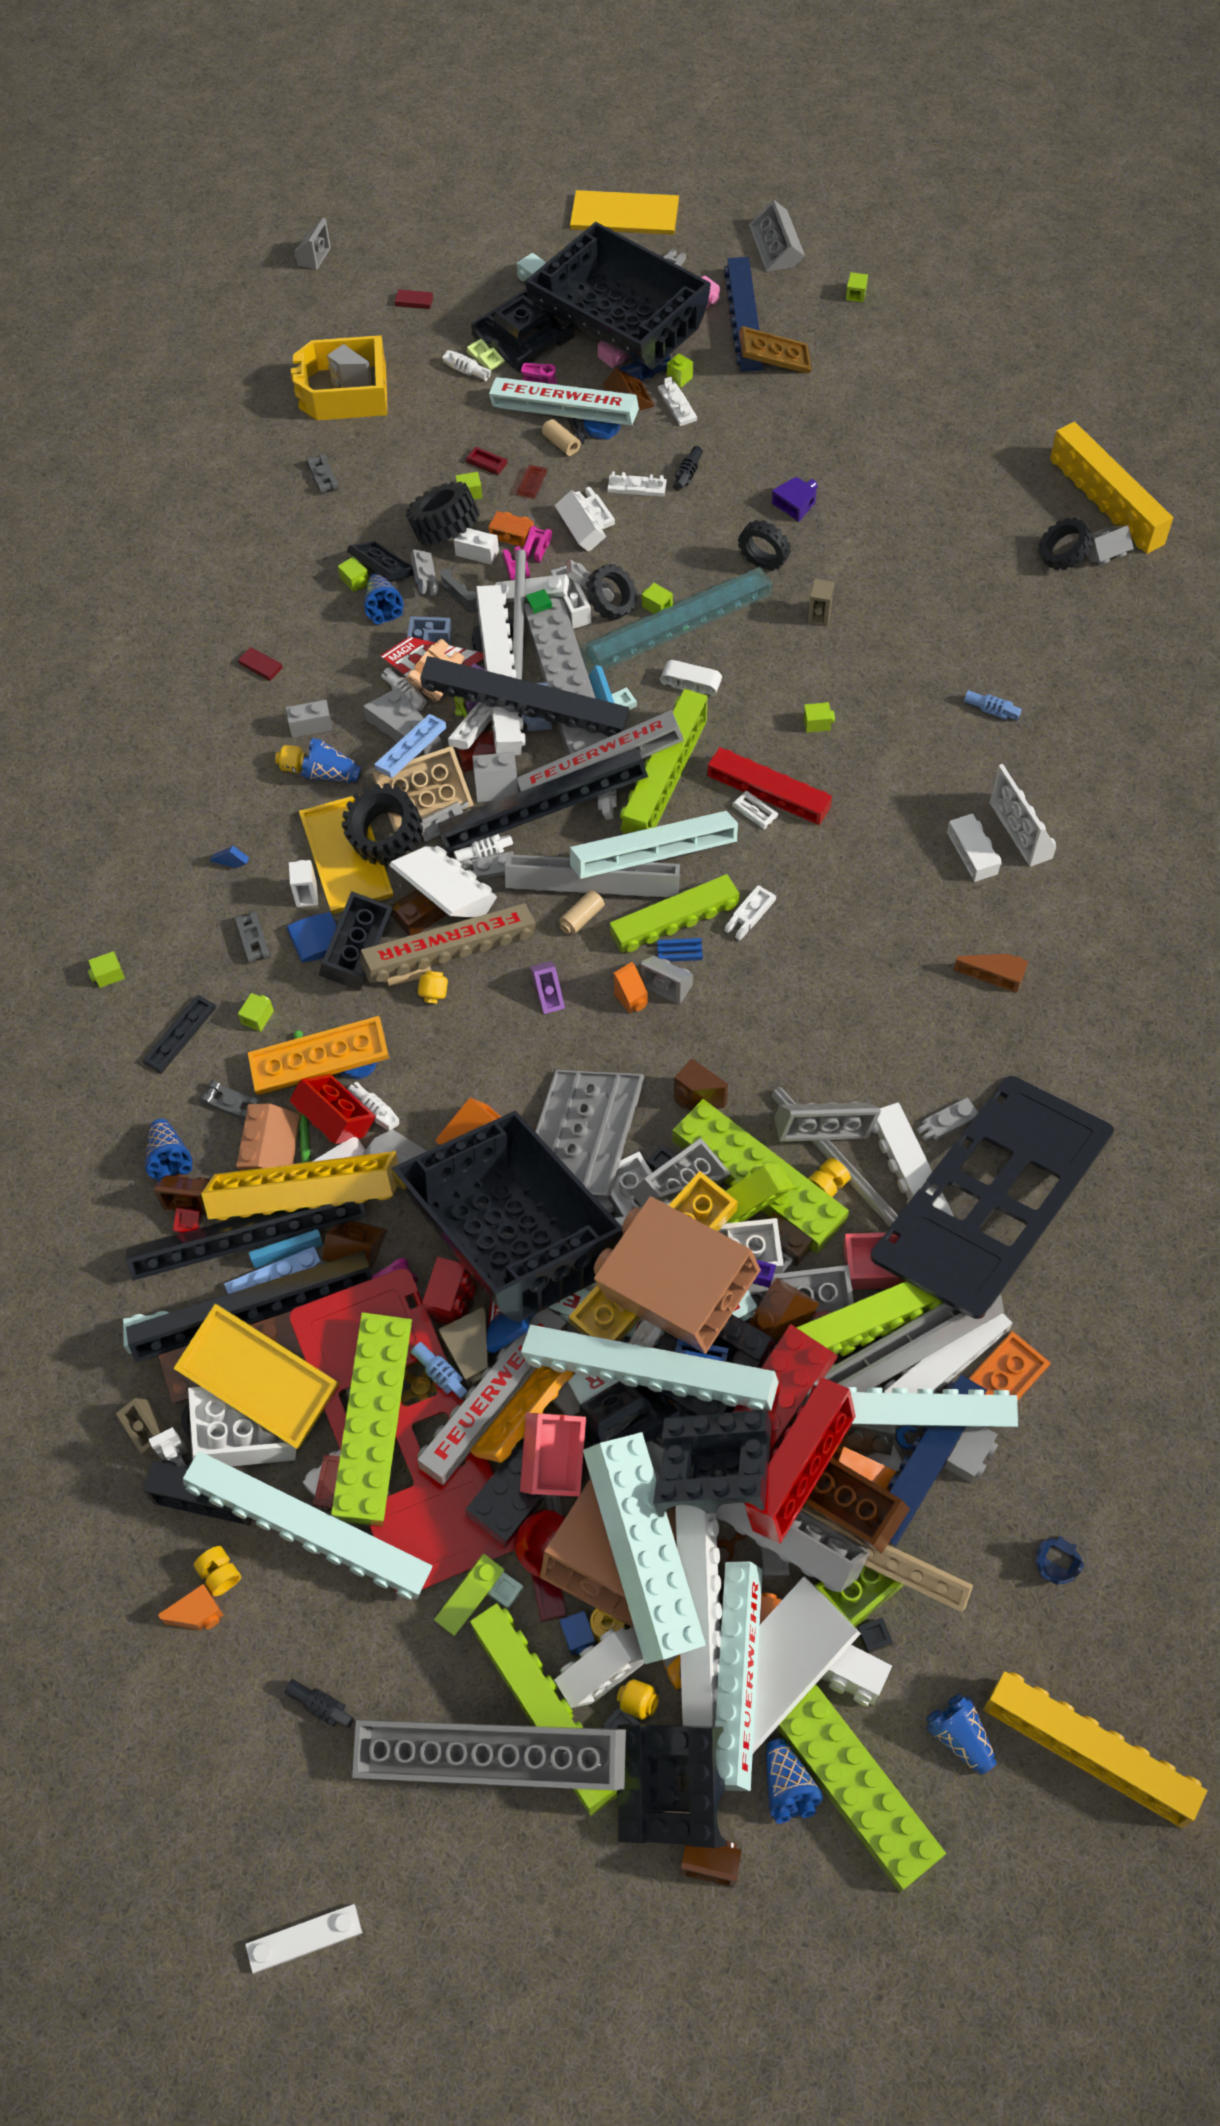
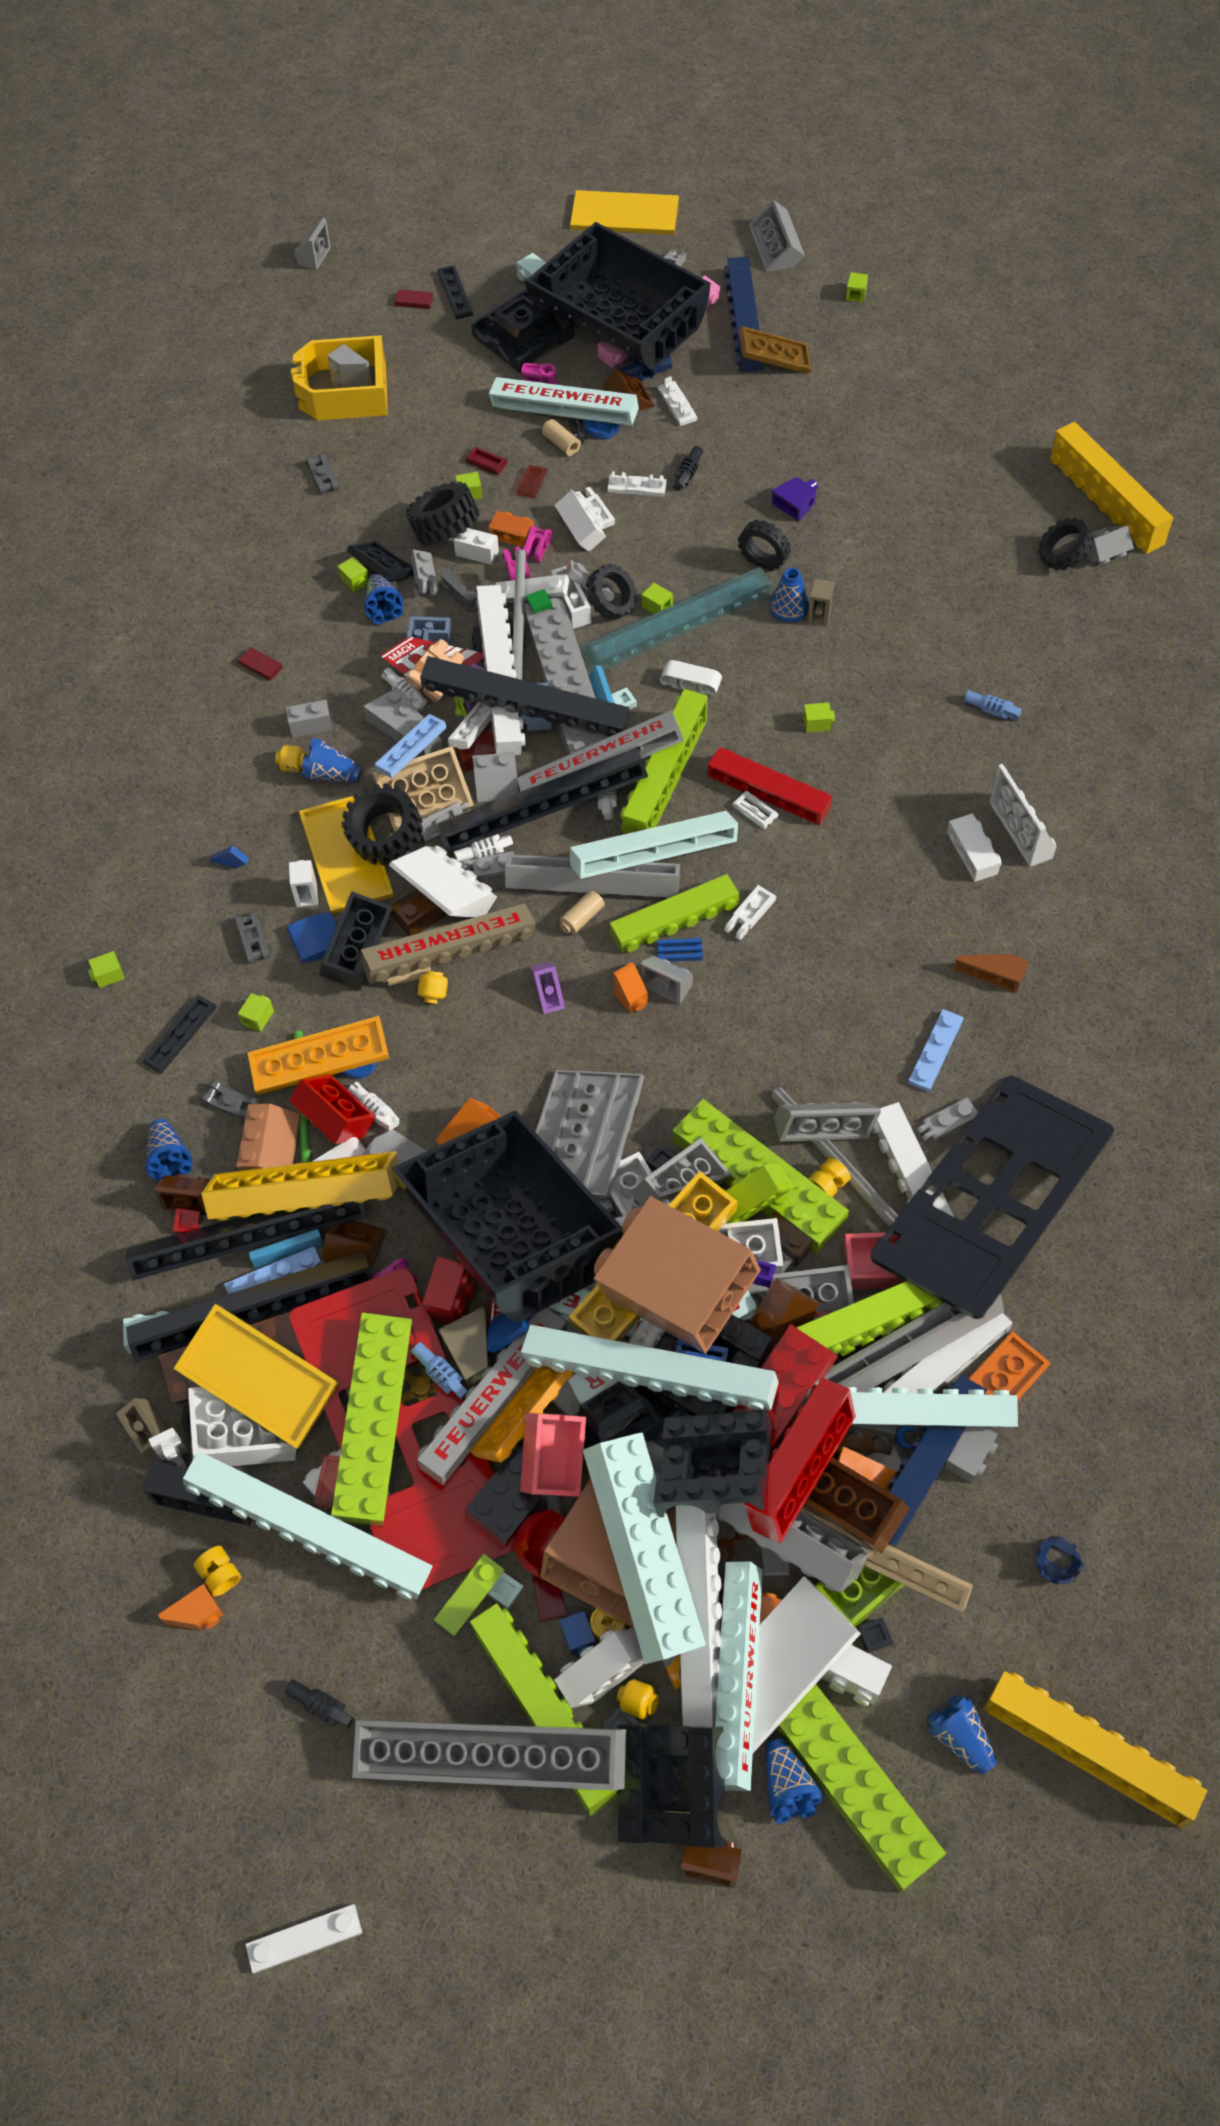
(455, 292): none -> black tile
(465, 365): white hinge -> none
(484, 355): yellowish green slope -> none
(680, 369): lime brick -> none
(699, 1083): reddish brown slope -> none
(790, 598): none -> blue cone
(935, 1050): none -> light blue plate

